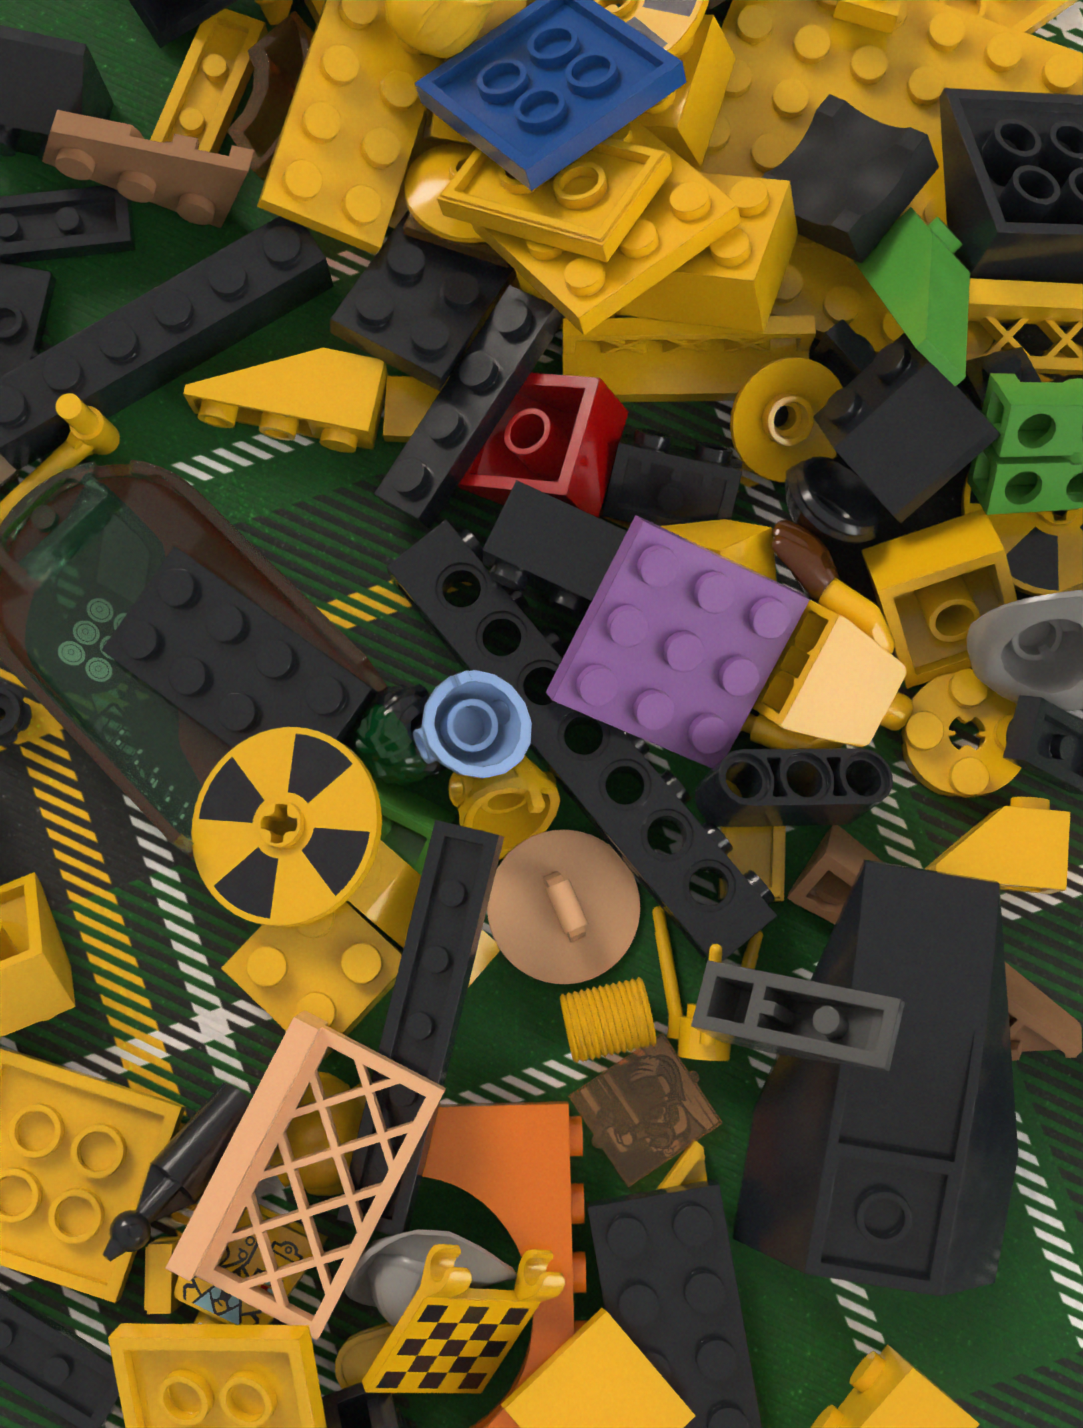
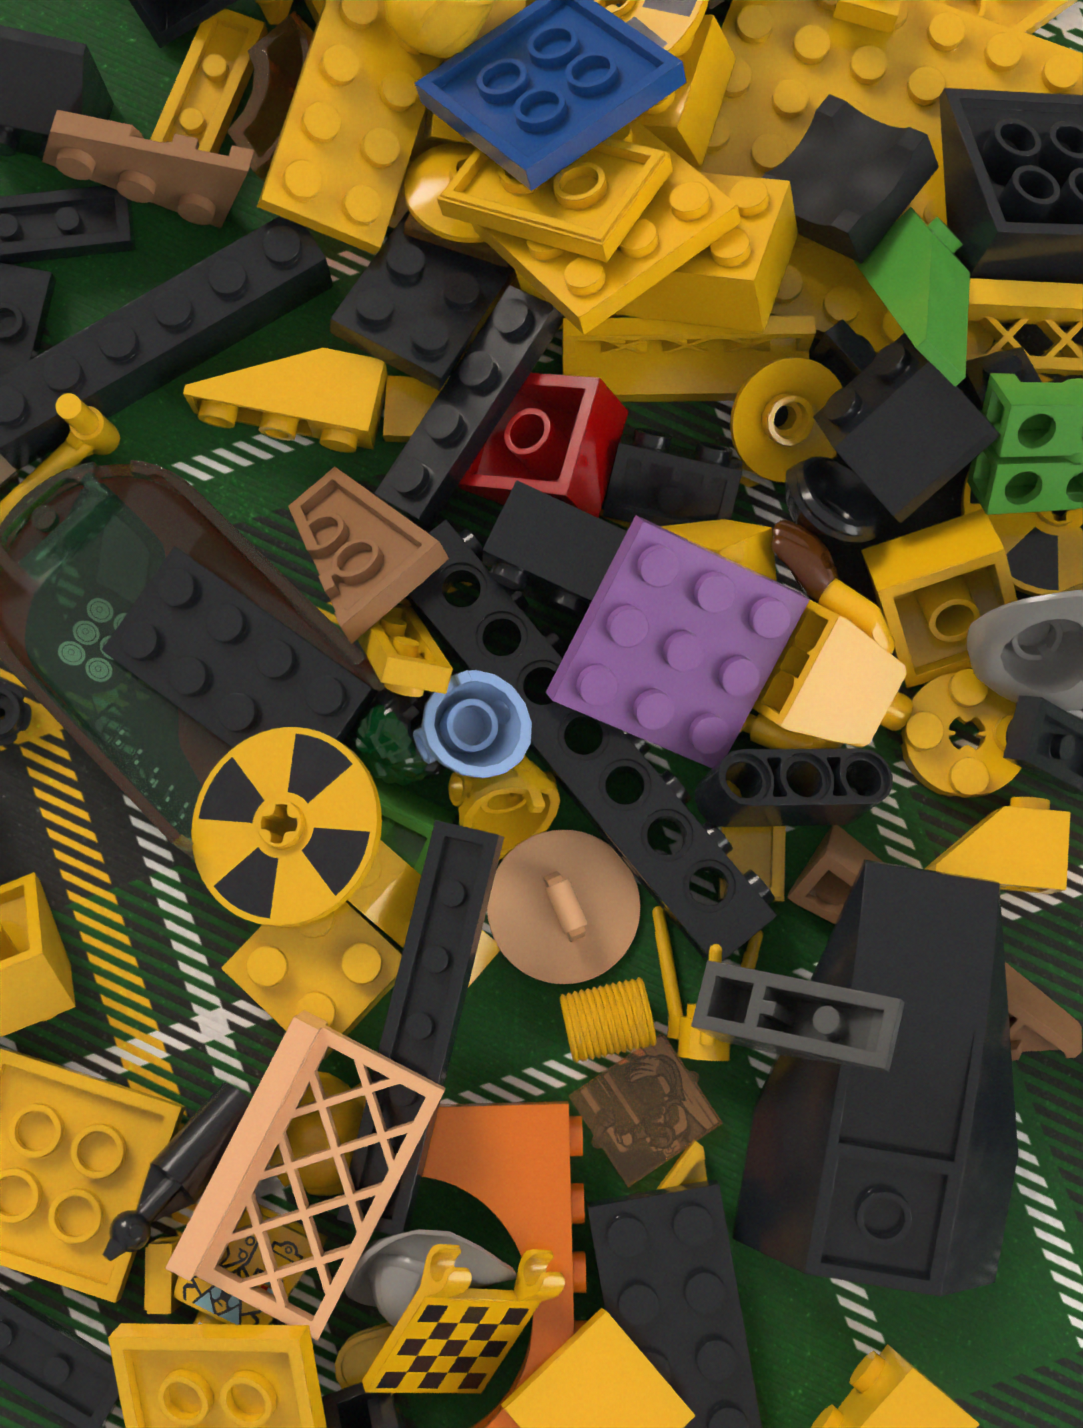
(362, 550): none -> medium nougat wing
(406, 654): none -> yellow plate

